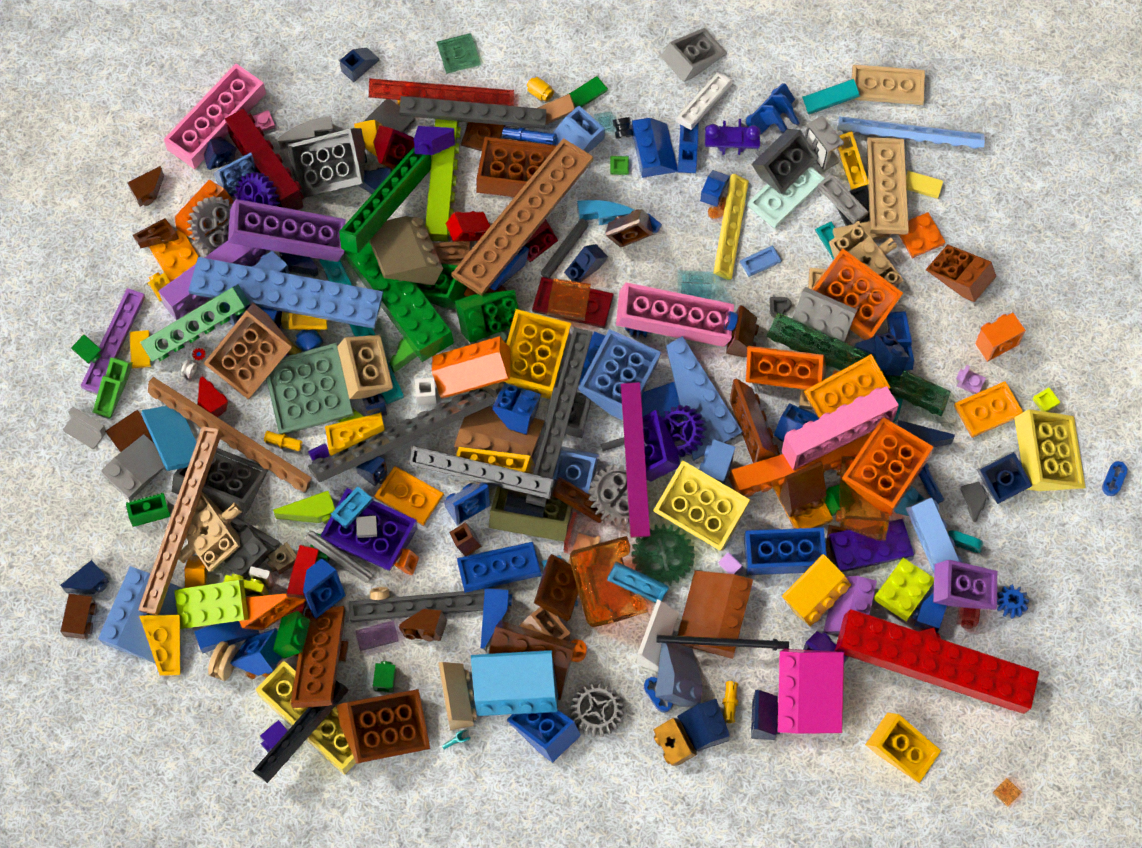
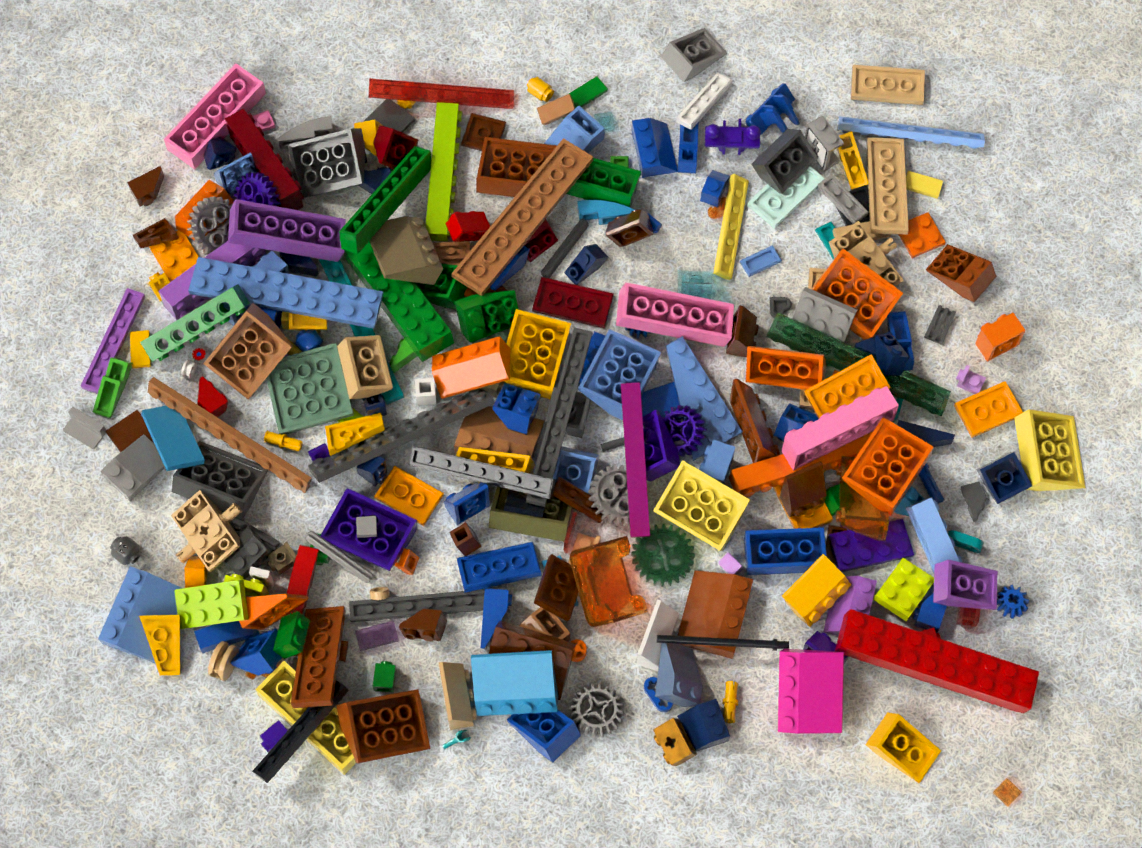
(78, 616): reddish brown brick -> none
(86, 580): dark blue slope -> none
(87, 349): green slope -> none
(125, 550): none -> dark grey head
(148, 509): green brick -> none
(180, 521): plate -> none
(311, 509): lime slope -> none
(322, 587): blue slope -> none
(351, 507): dark azure plate -> none
(357, 63): dark blue slope -> none
(433, 140): dark purple slope -> none
(458, 53): clear green tile -> none
(472, 112): dark grey plate -> none
(531, 136): blue pin -> none
(569, 299): clear orange plate -> none
(607, 183): none -> green slope
(622, 126): black wheel -> none
(637, 582): dark azure tile -> none
(731, 321): blue tile -> none
(764, 716): dark blue slope -> none
(831, 96): teal tile -> none
(945, 311): none -> dark grey tile
(1046, 400): neon yellow plate -> none
(1118, 480): blue beam -> none

